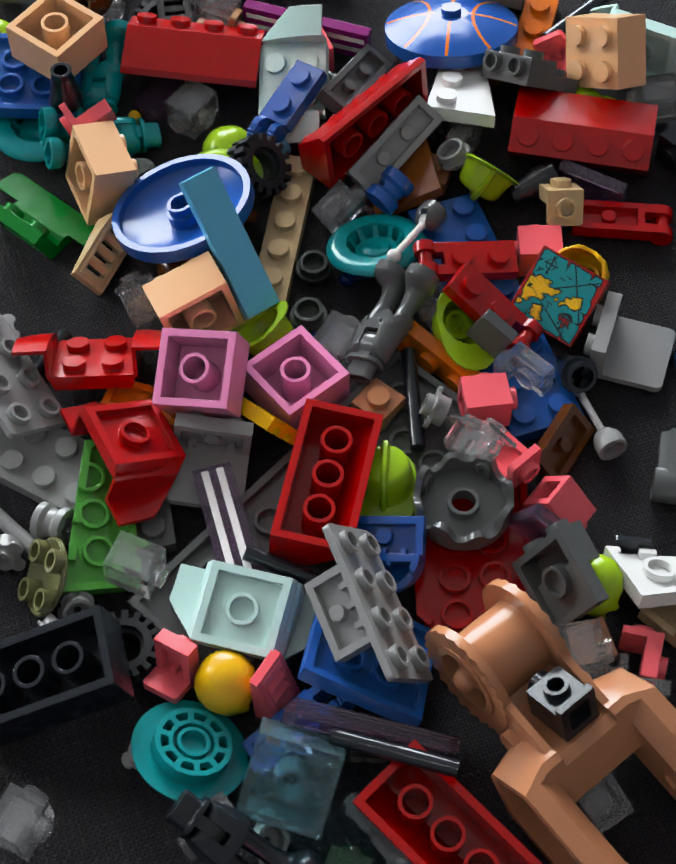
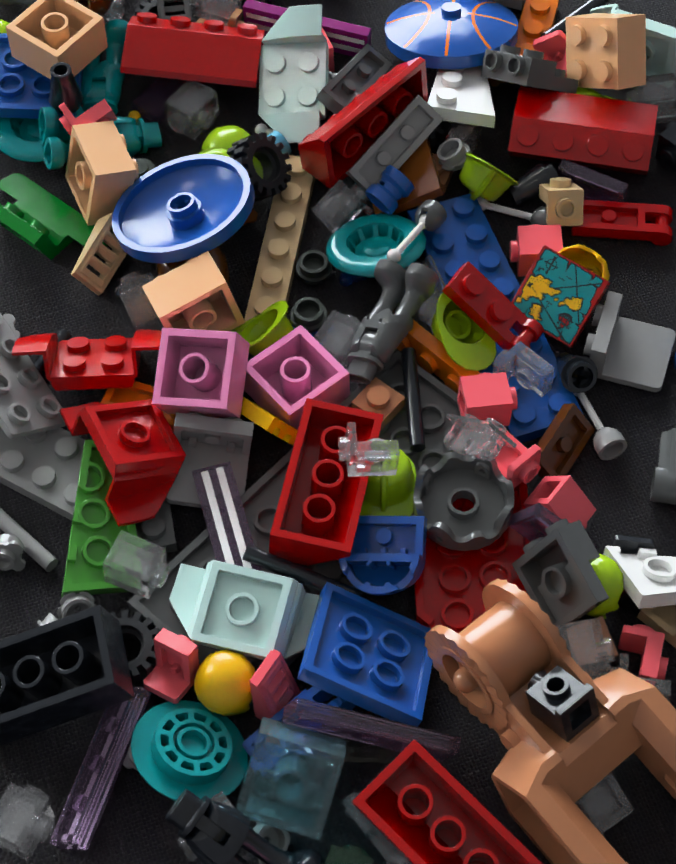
(45, 576): olive dish -> none
(51, 522): light grey wheel -> none
(98, 773): none -> clear purple tile
(229, 242): medium azure tile -> none
(289, 101): blue hinge -> none
(362, 610): light grey bracket -> none
(368, 457): none -> clear bracket
(395, 752): black bar -> none
(435, 408): light grey plate -> none
(491, 258): red plate -> none
(491, 333): dark grey tile -> none
(537, 217): none -> white hinge

